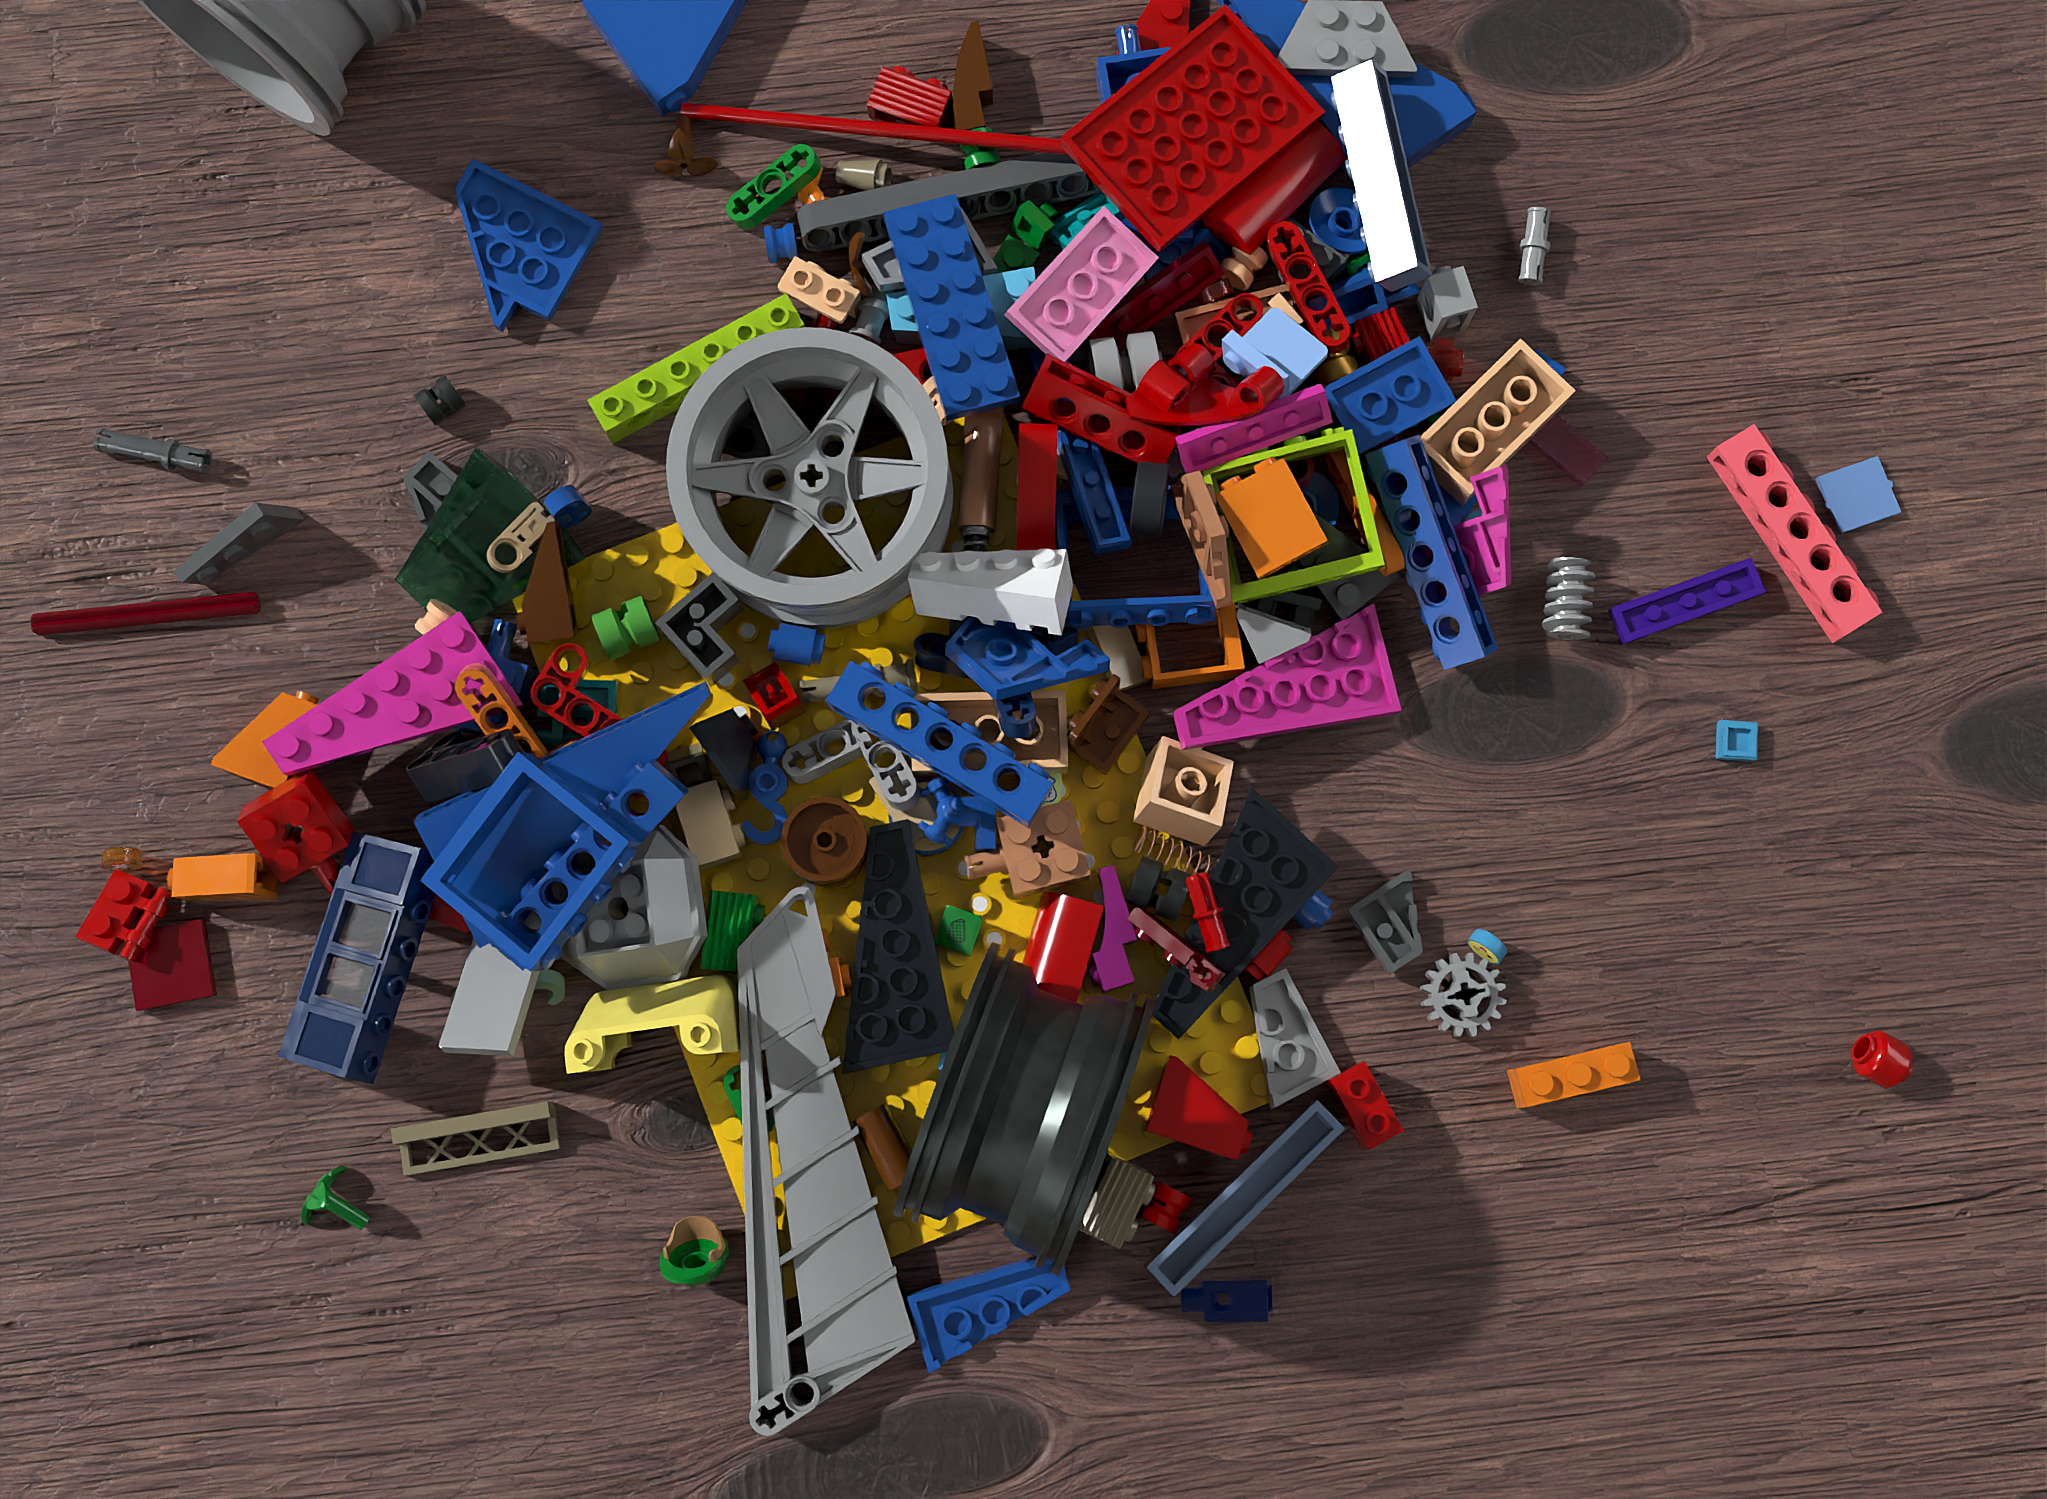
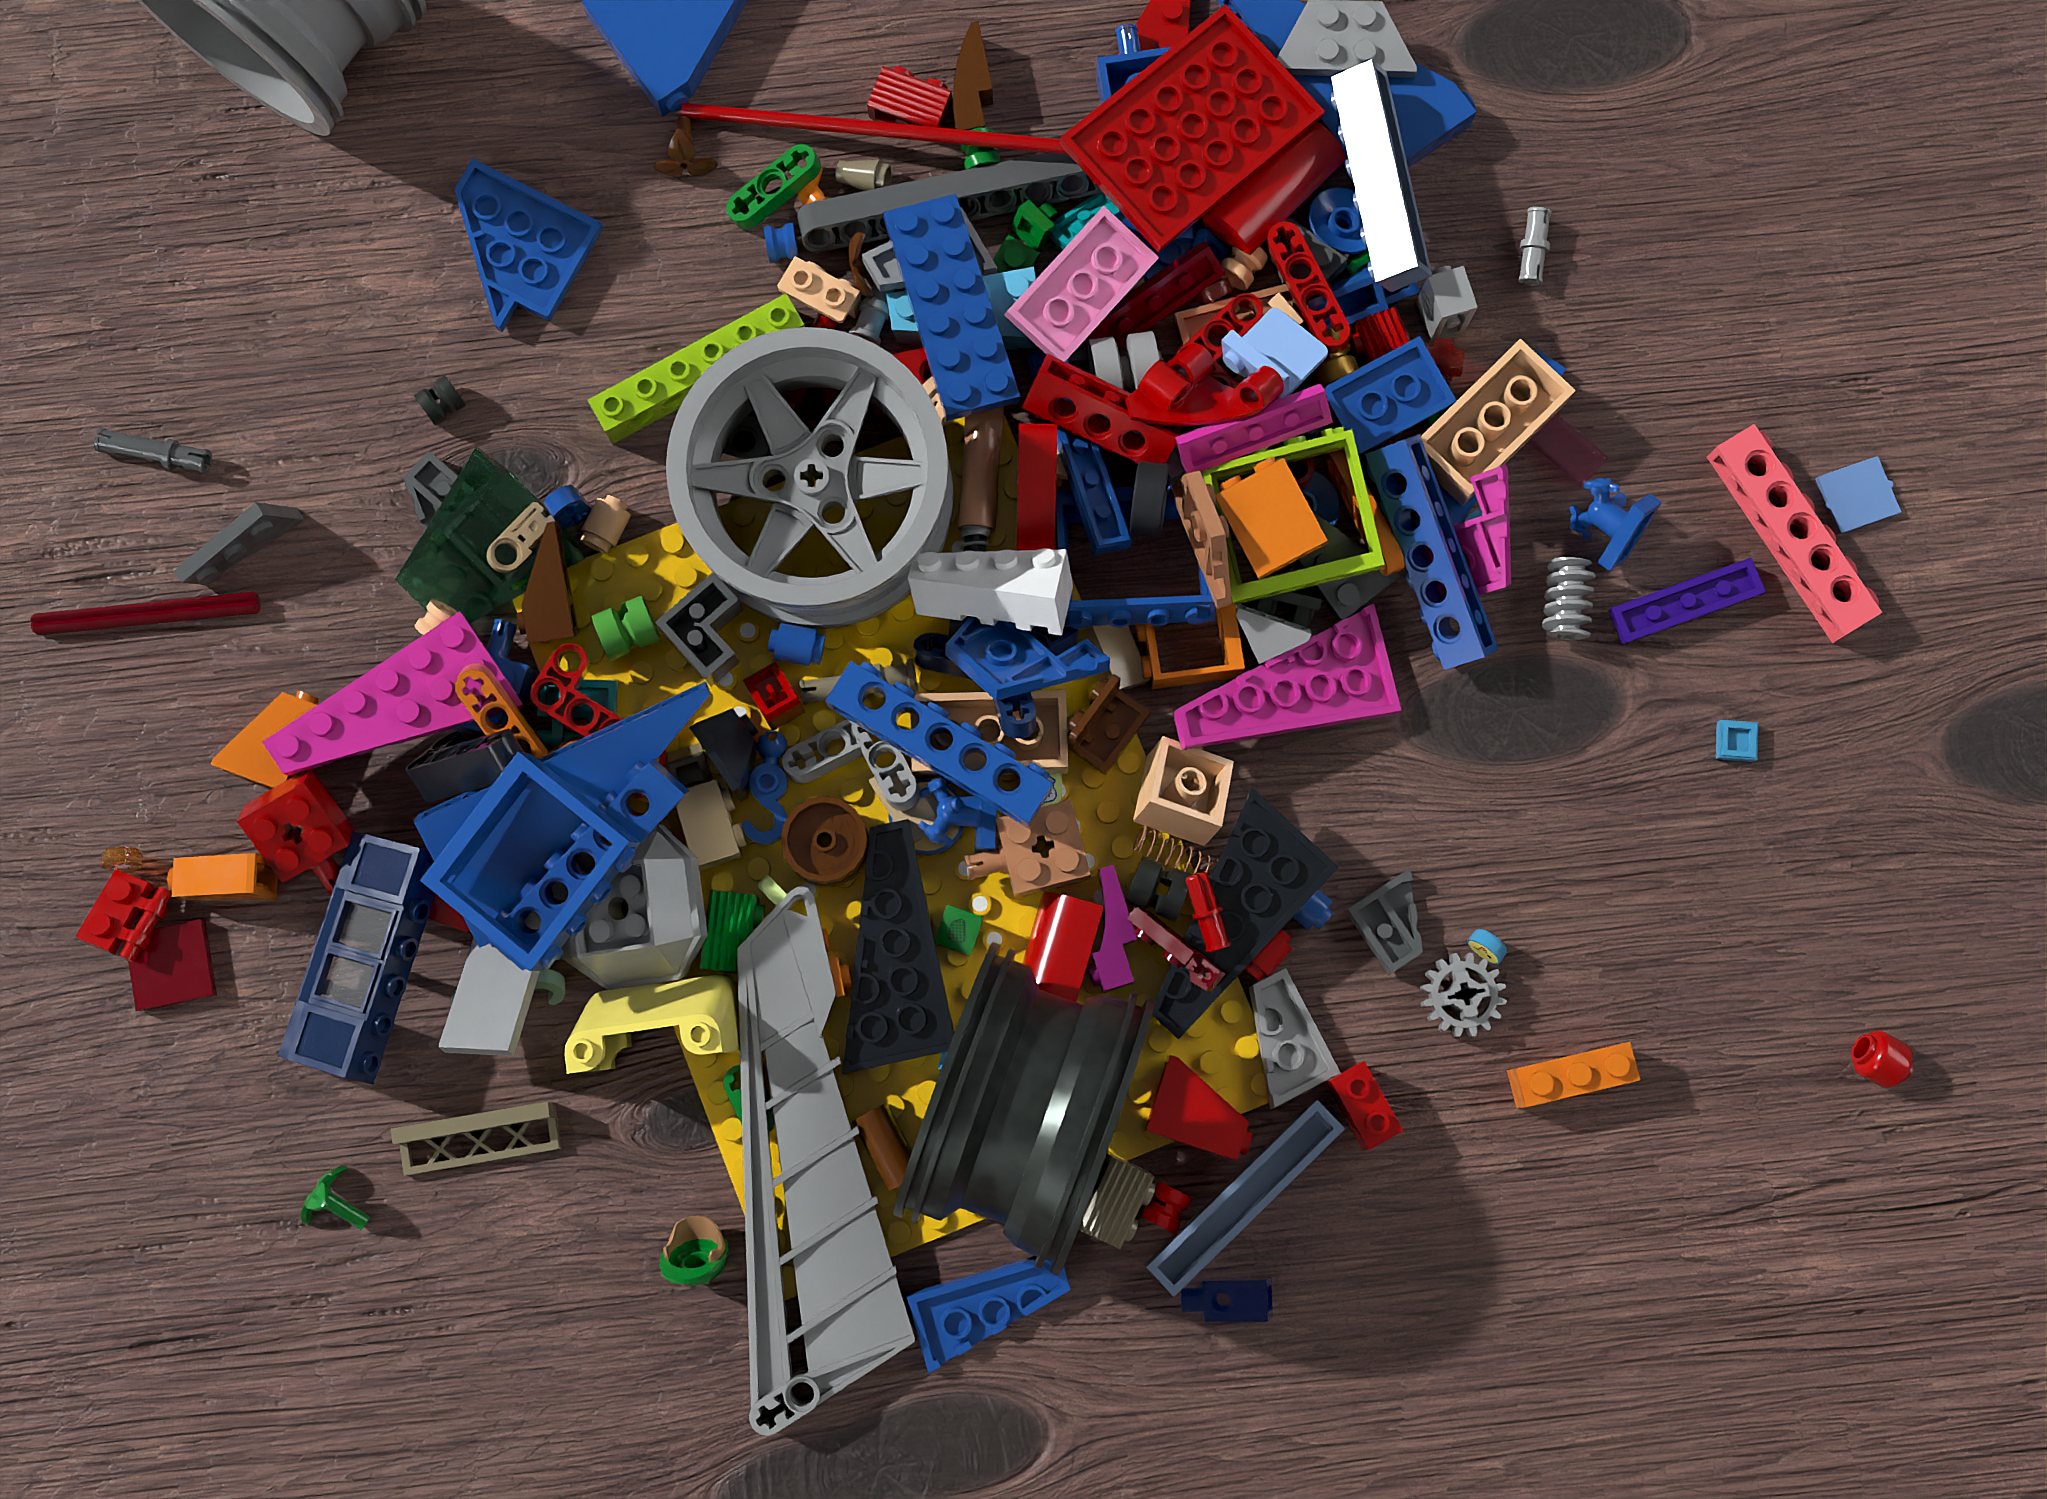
(605, 524): none -> light nougat brick
(772, 890): none -> yellowish green tile
(1607, 514): none -> blue piece

